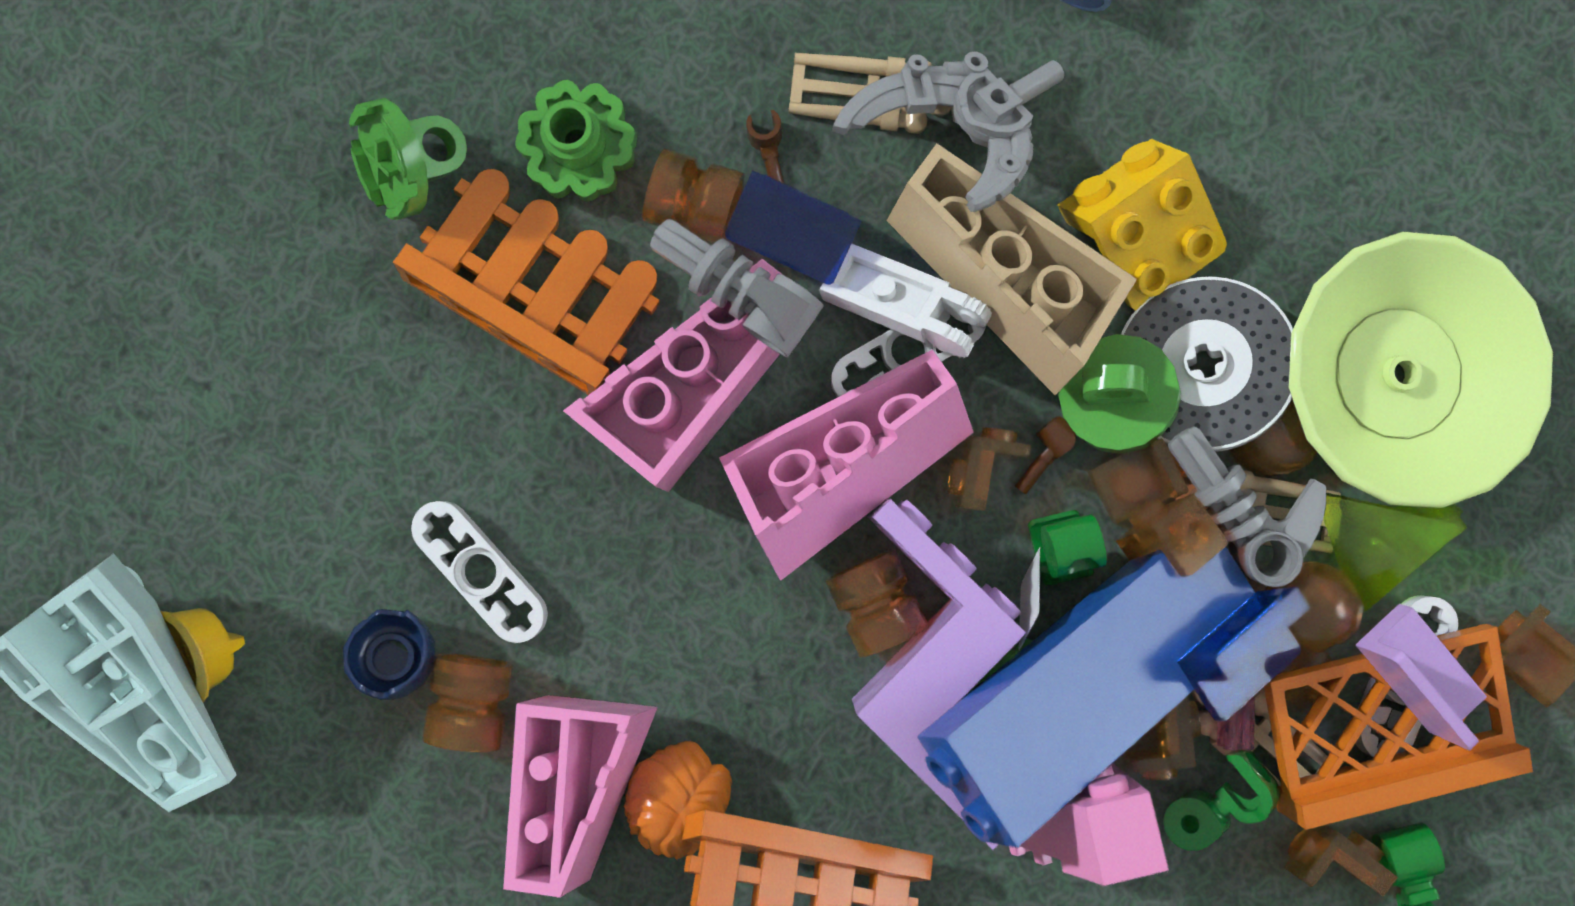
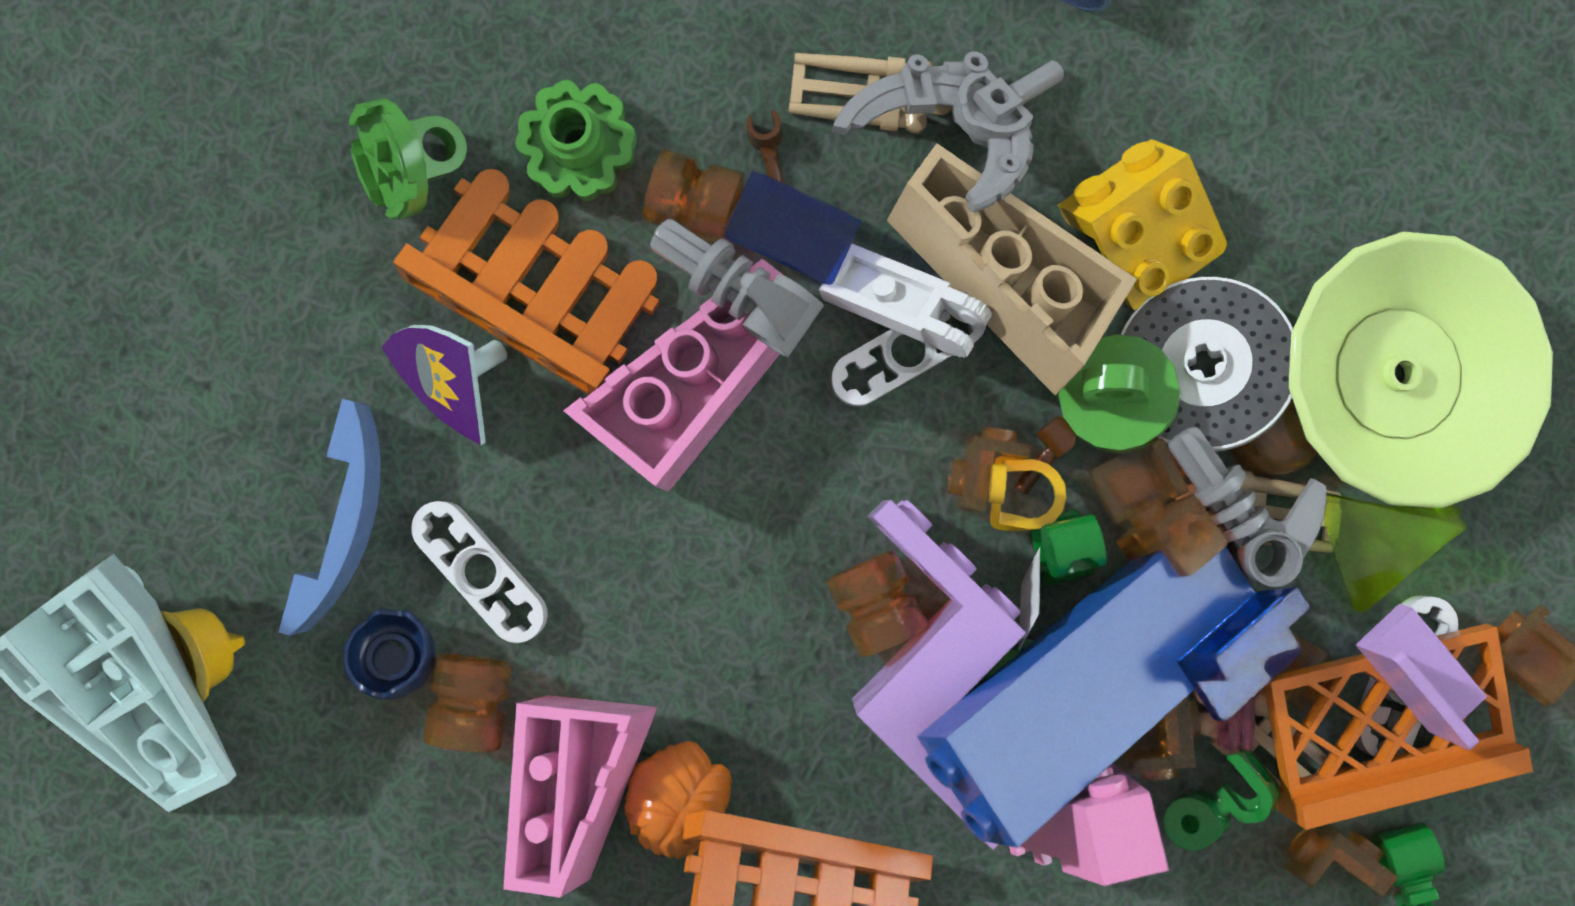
(315, 593): none -> medium blue slope
(445, 373): none -> dark purple shield
(845, 458): bright pink wedge -> none
(1011, 522): none -> yellow piece
(1334, 607): clear orange hair -> none

